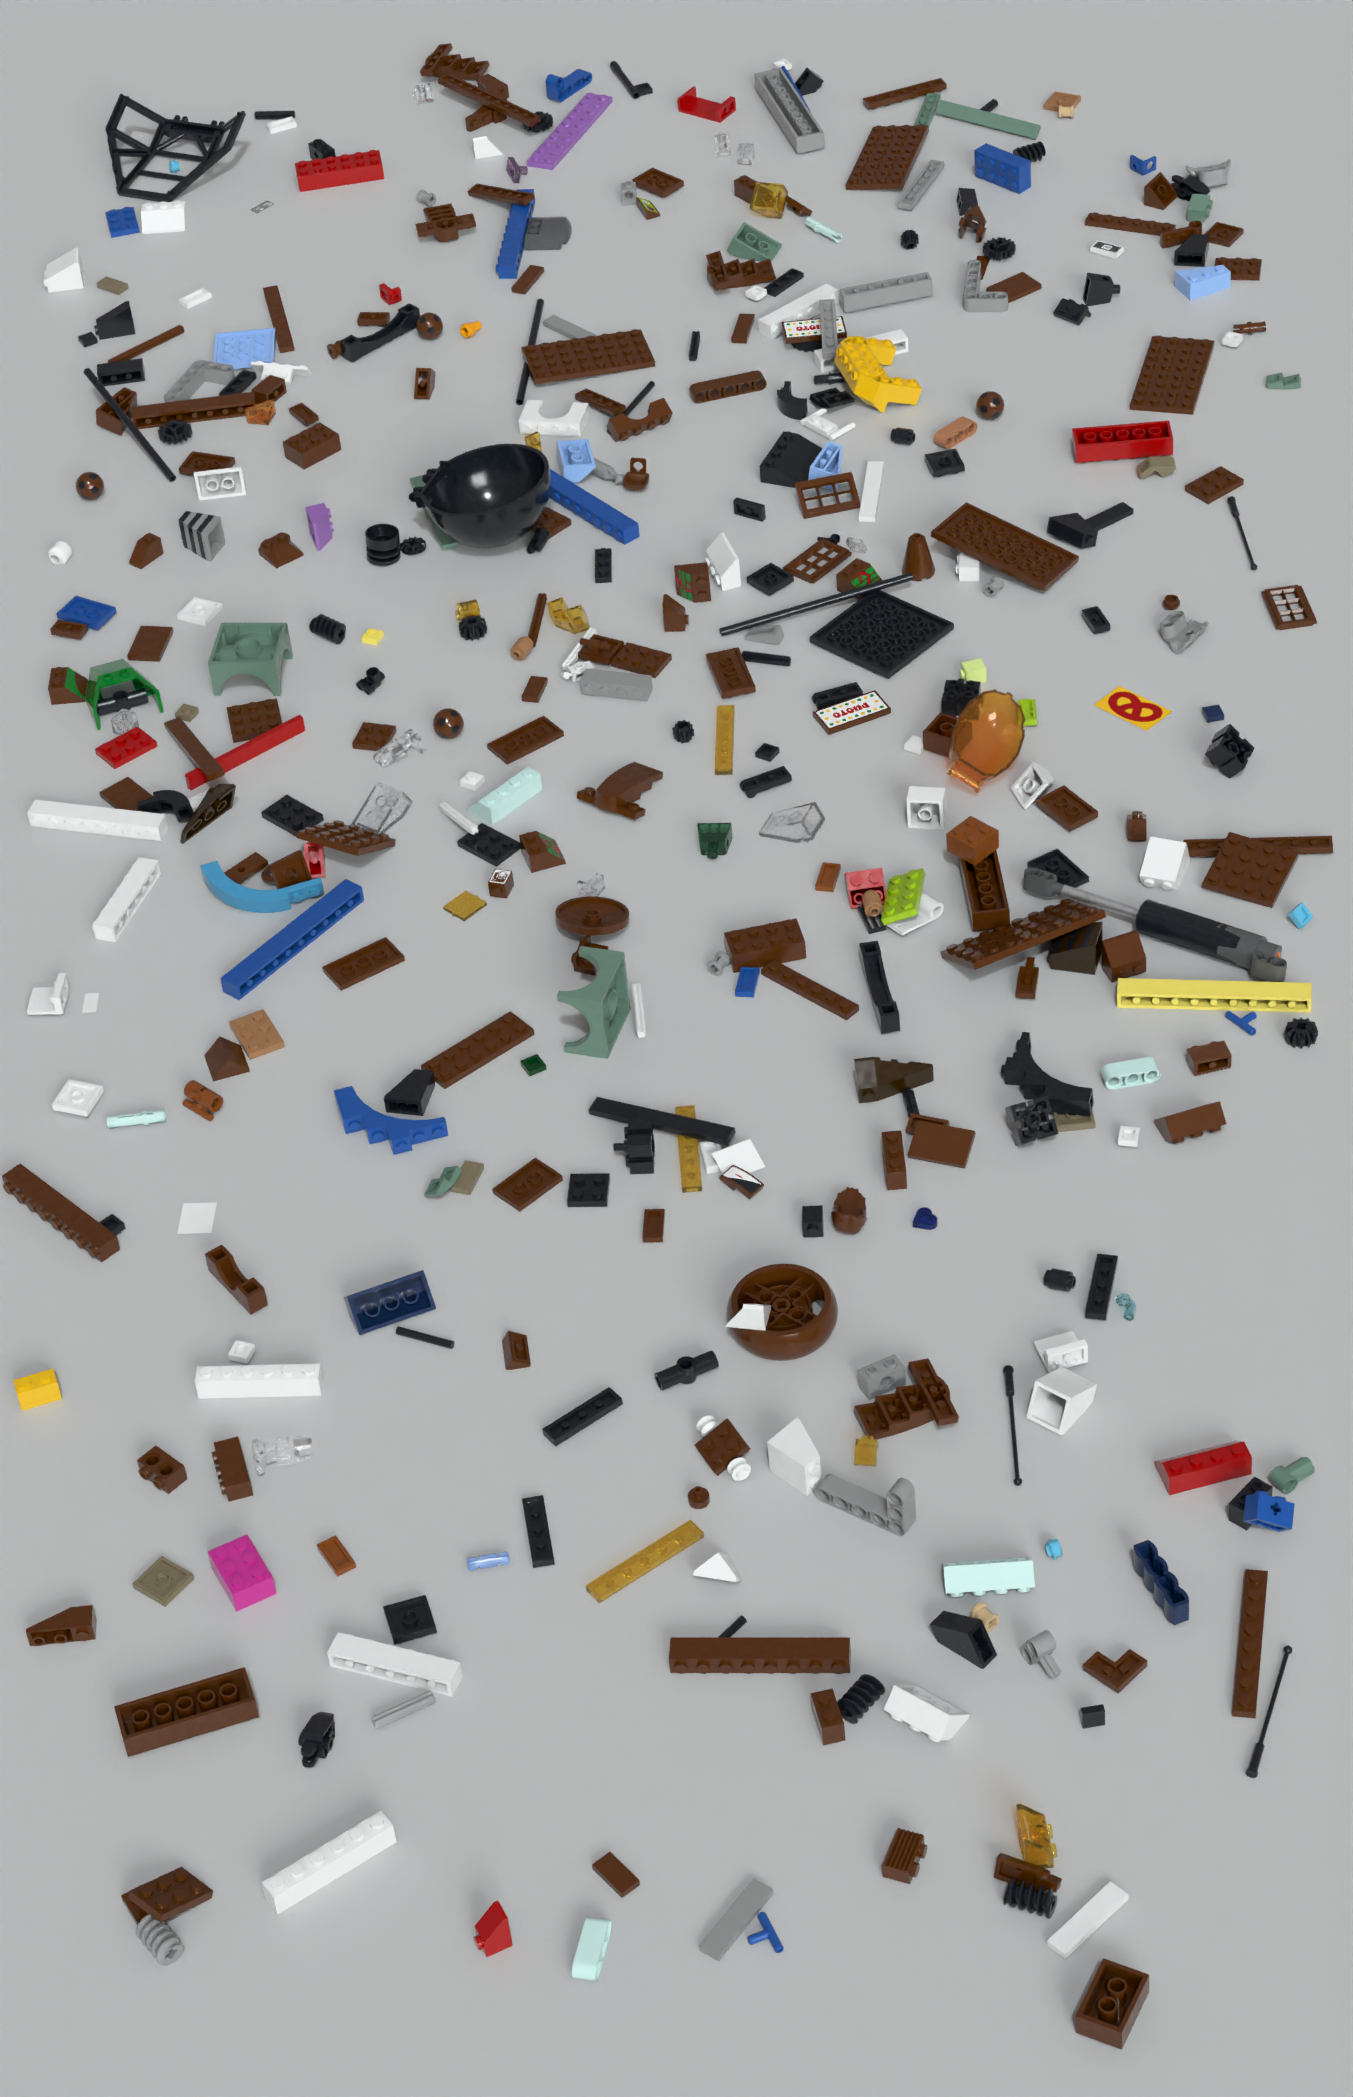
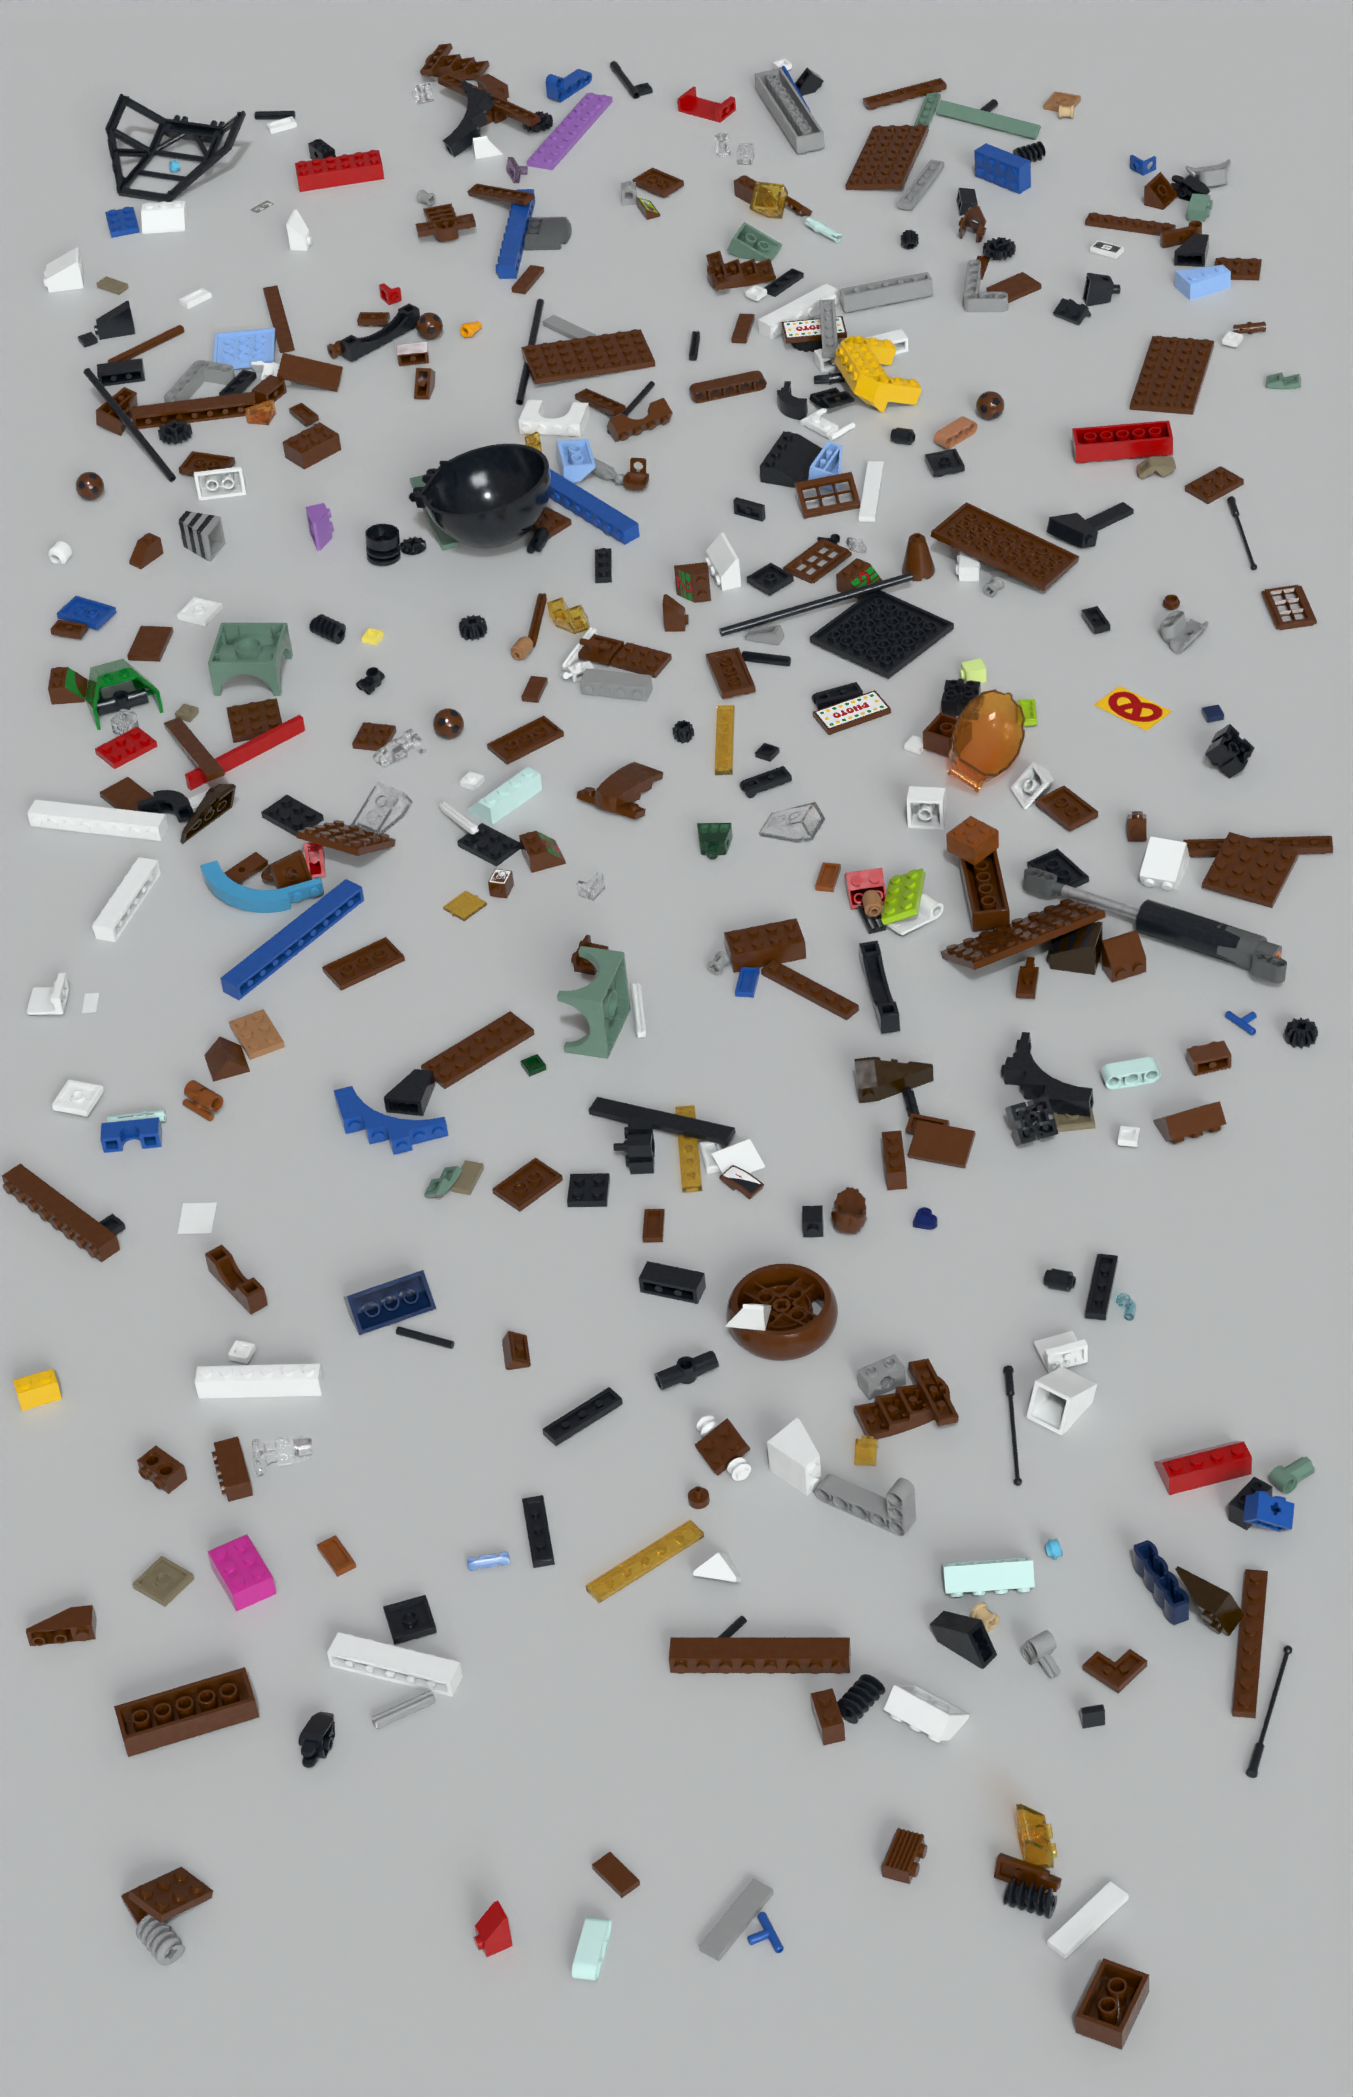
(116, 1134): none -> blue arch
(279, 550): reddish brown slope -> none
(298, 232): none -> white slope
(309, 372): none -> reddish brown tile
(329, 1862): white brick -> none
(412, 353): none -> brick
(467, 608): clear yellow brick -> none
(475, 117): none -> black arch
(592, 915): reddish brown dish -> none
(672, 1282): none -> black brick
(1214, 995): light yellow brick -> none
(1215, 1603): none -> dark brown slope
(1224, 234): reddish brown tile -> none
(1300, 915): medium azure plate -> none

